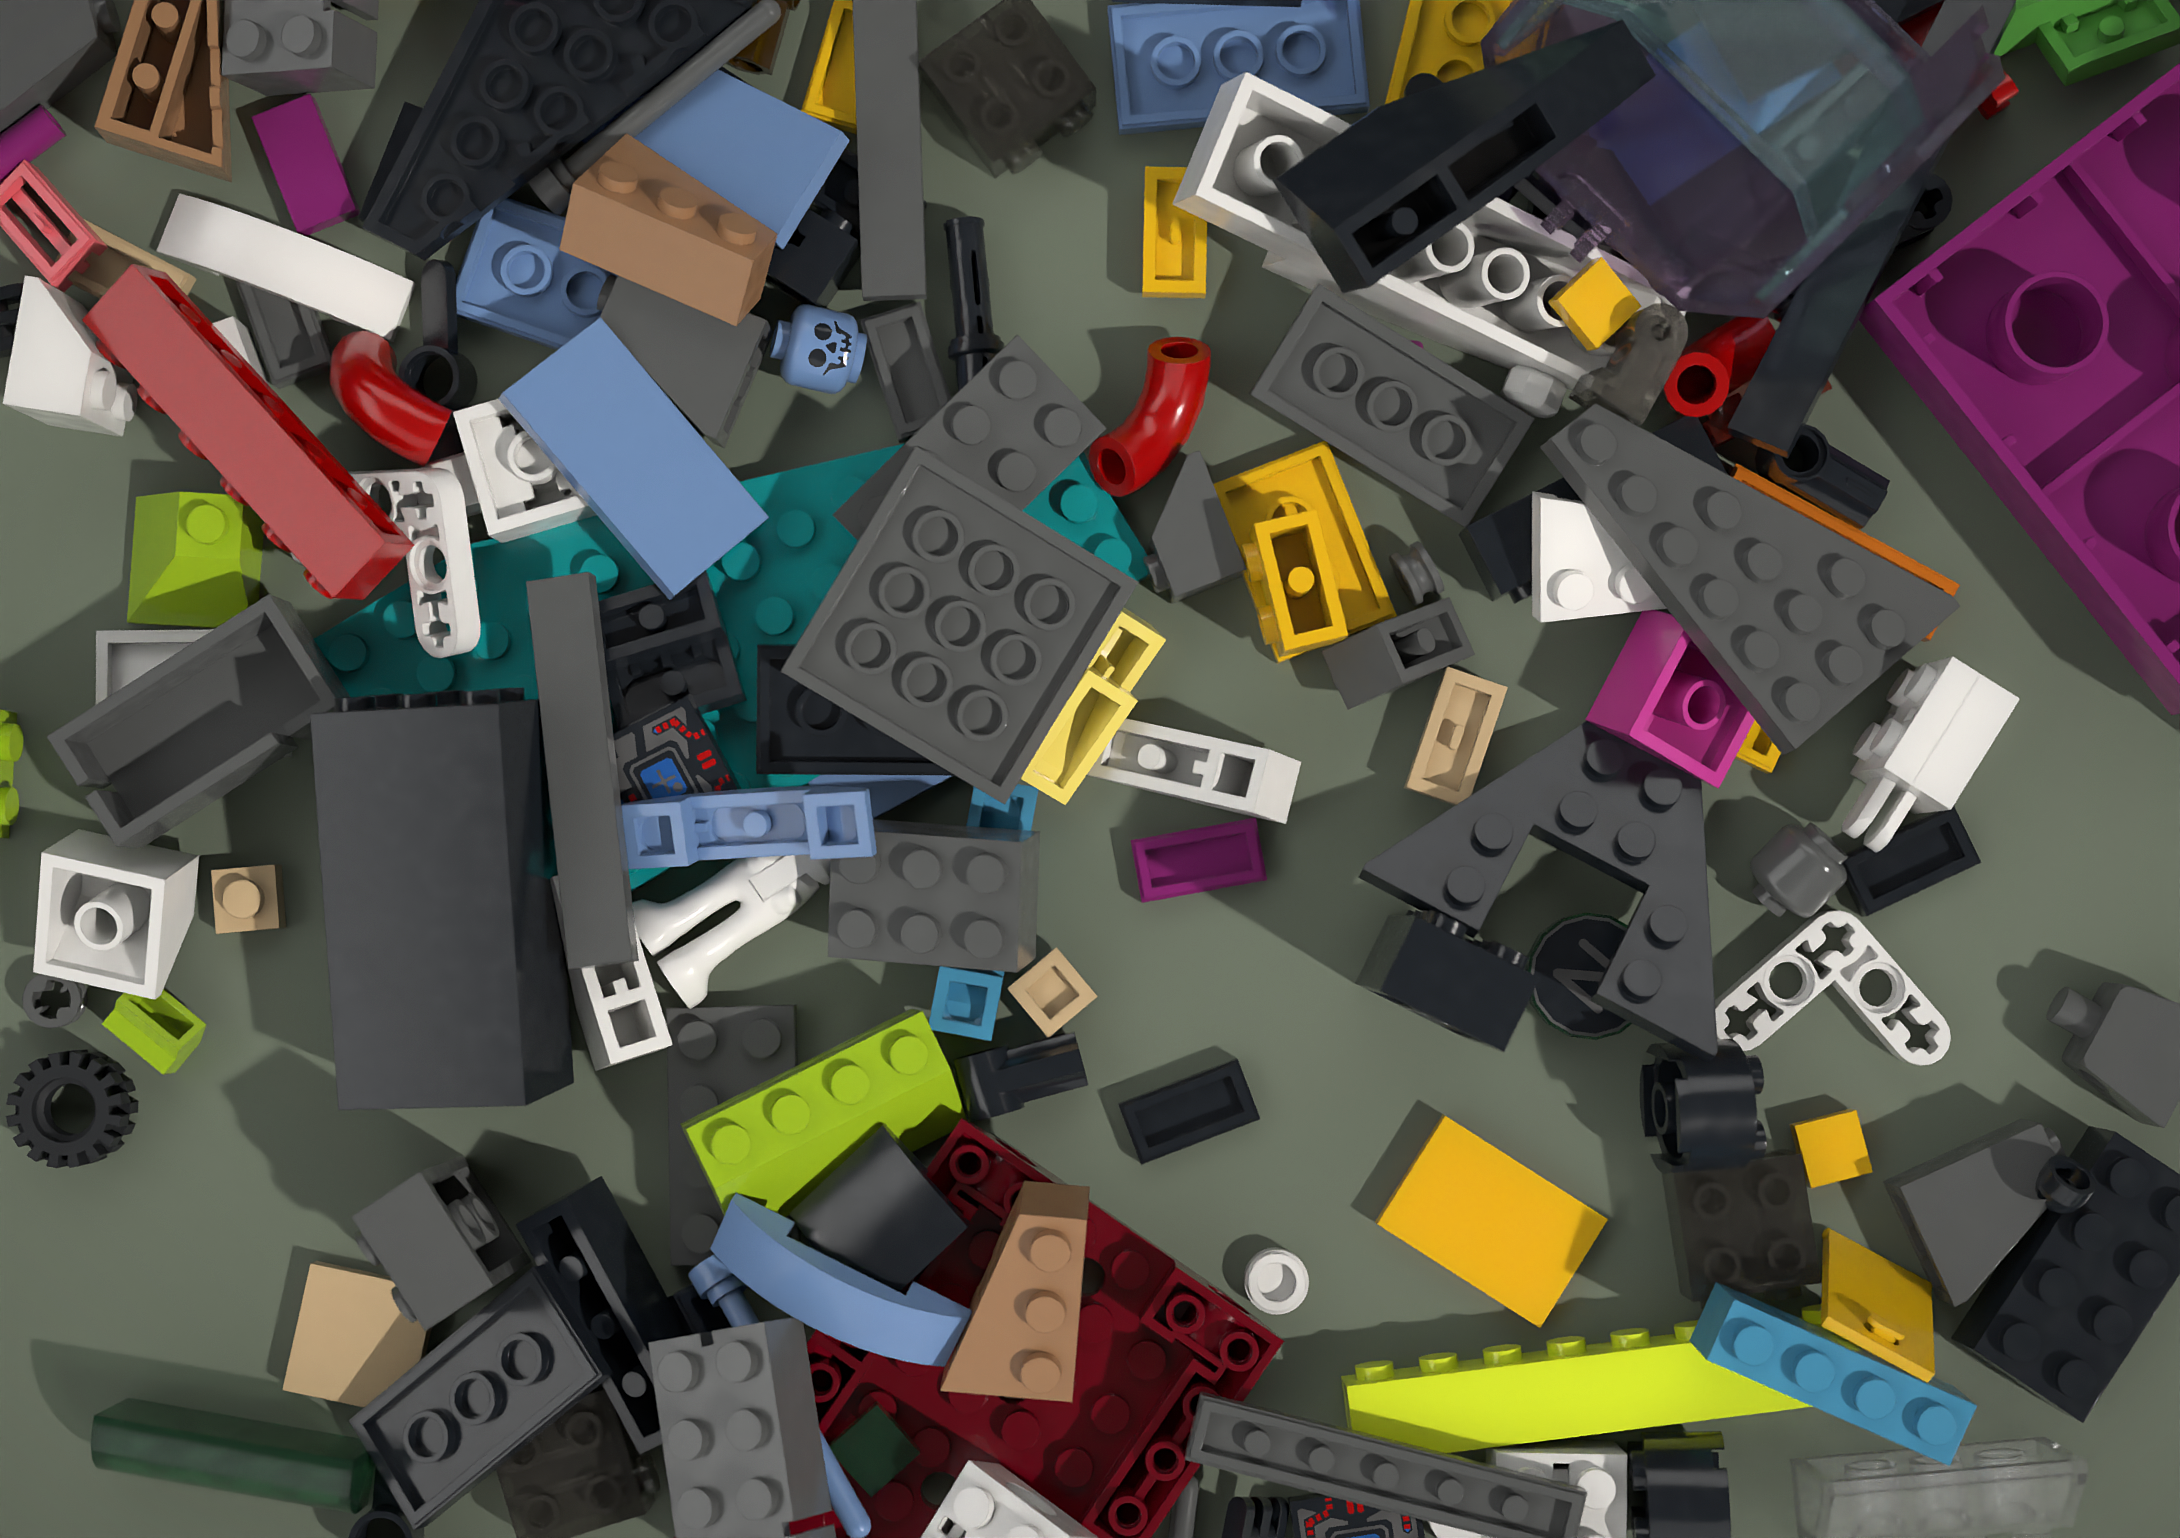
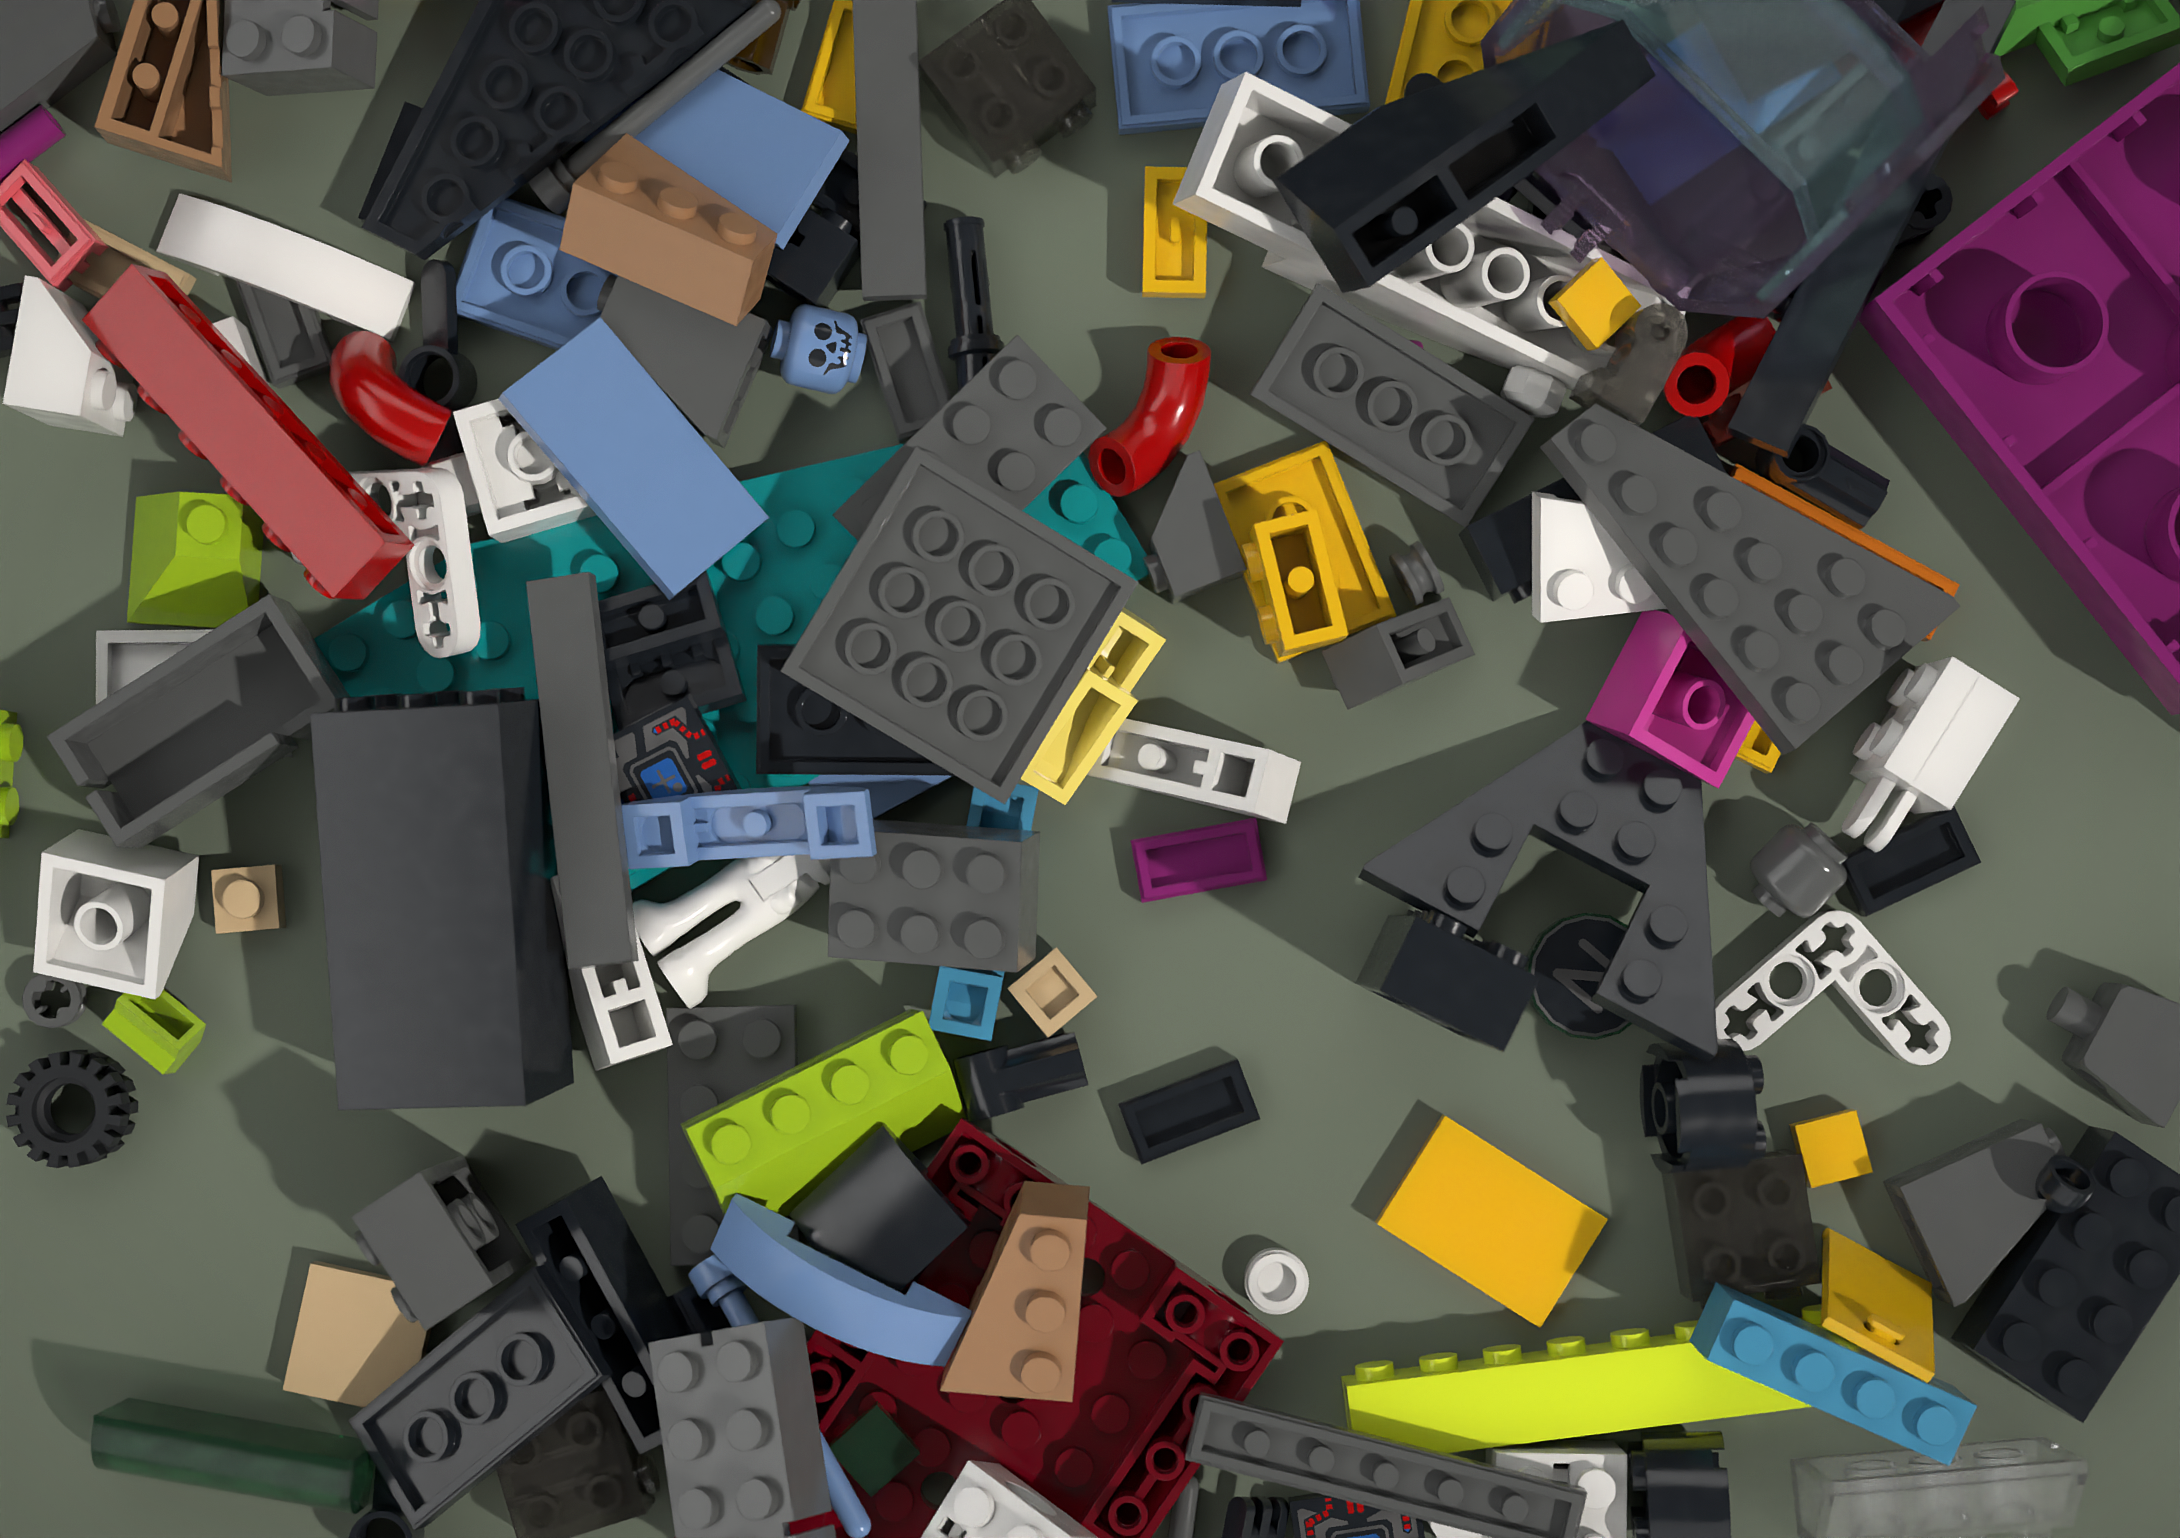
(306, 165): magenta tile -> none
(1455, 737): tan plate -> none

